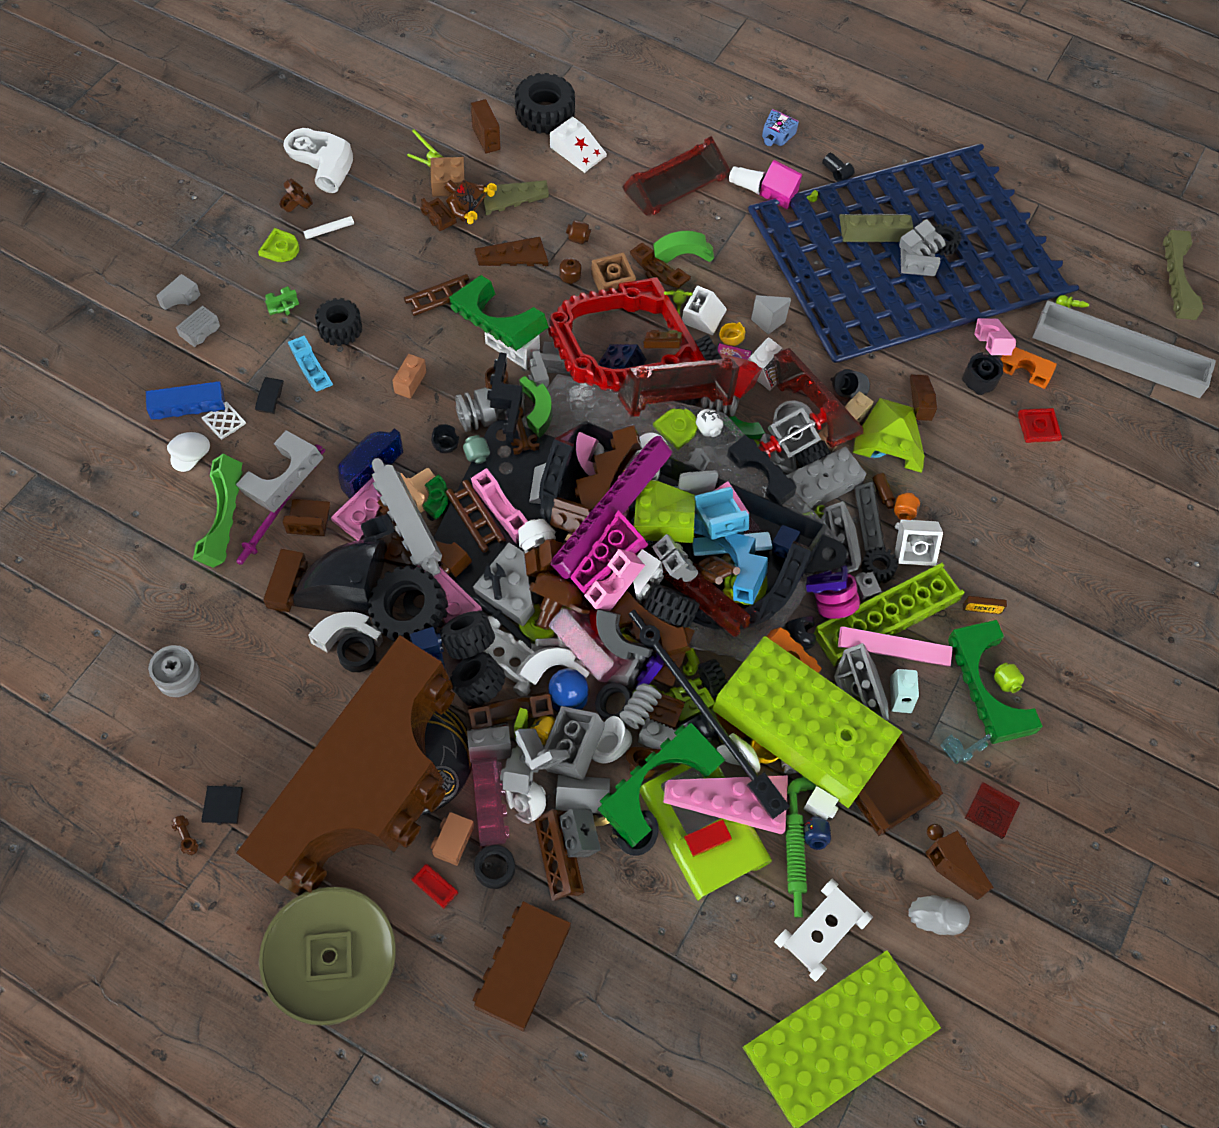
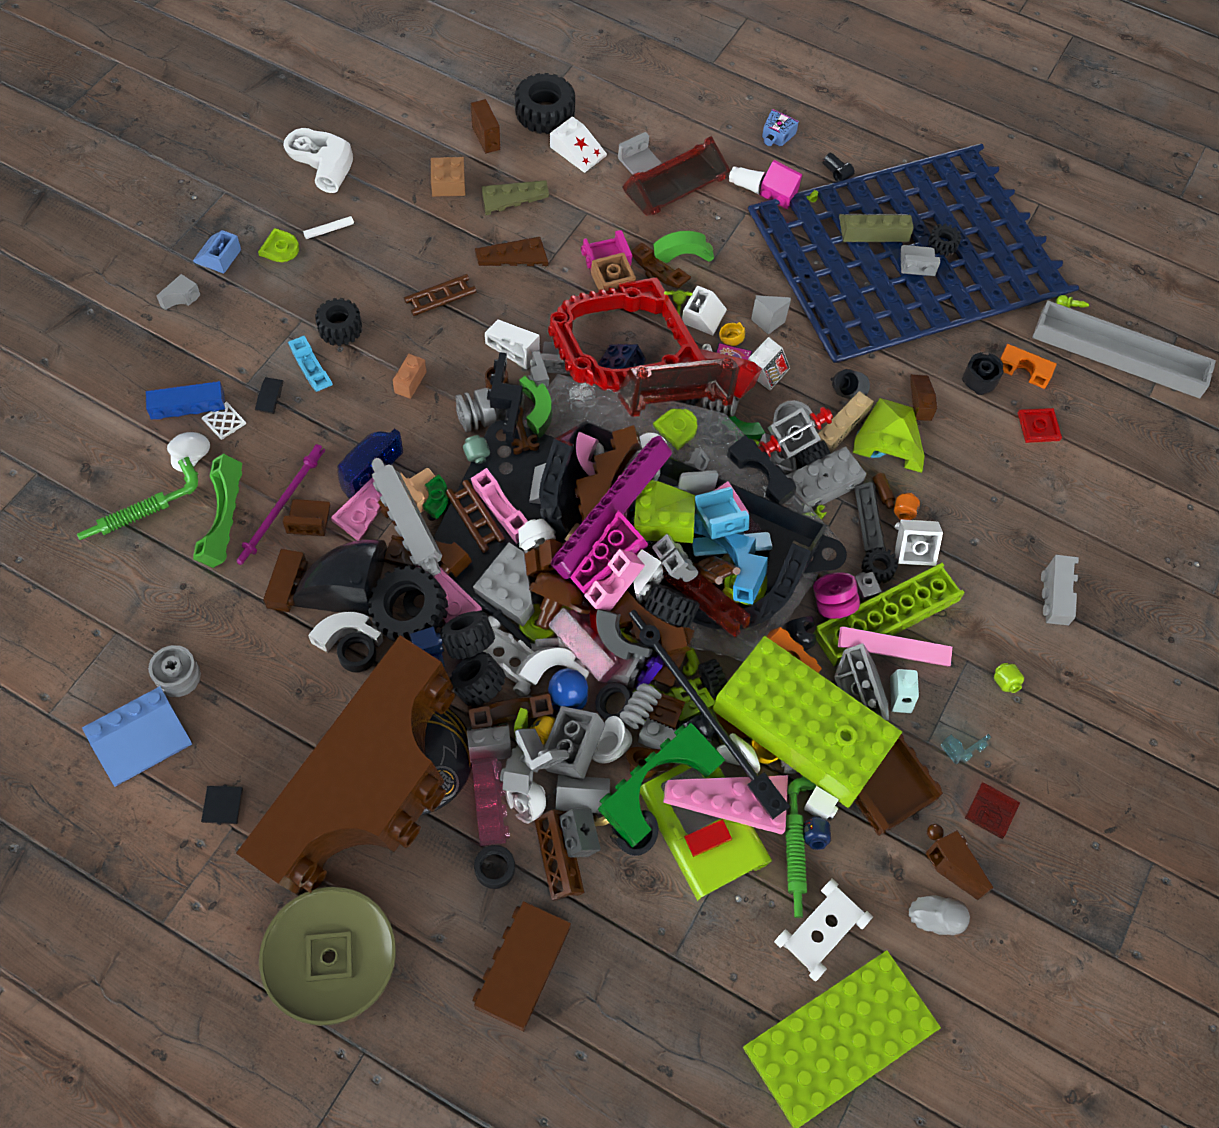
(137, 736): none -> medium blue slope
(146, 507): none -> bright green piece
(188, 845): reddish brown bar -> none
(198, 326): light grey brick -> none
(219, 251): none -> medium blue slope
(275, 491): light grey arch -> none
(283, 302): bright green hips -> none
(294, 196): reddish brown tile -> none
(377, 527): black panel -> none
(431, 154): lime plant -> none
(434, 886): red tile -> none
(437, 213): reddish brown bracket -> none
(444, 438): black hair -> none
(453, 838): nougat brick -> none
(466, 198): torso -> none
(495, 580): black bar -> none
(512, 330): green arch -> none
(568, 514): plate -> none
(570, 270): reddish brown head -> none
(578, 232): reddish brown head -> none
(606, 248): none -> dark pink panel
(636, 154): none -> light grey bracket
(659, 339): reddish brown plate -> none
(708, 348): black tyre -> none
(709, 423): white head -> none
(784, 540): dark blue brick -> none
(797, 376): clear red windscreen -> none
(827, 581): dark purple wing -> none
(842, 525): light grey wedge -> none
(922, 240): light grey legs -> none
(984, 605): tile -> none
(997, 336): bright pink arch -> none
(1000, 720): green arch -> none
(1058, 590): none -> light grey wedge
(1186, 302): olive arch -> none

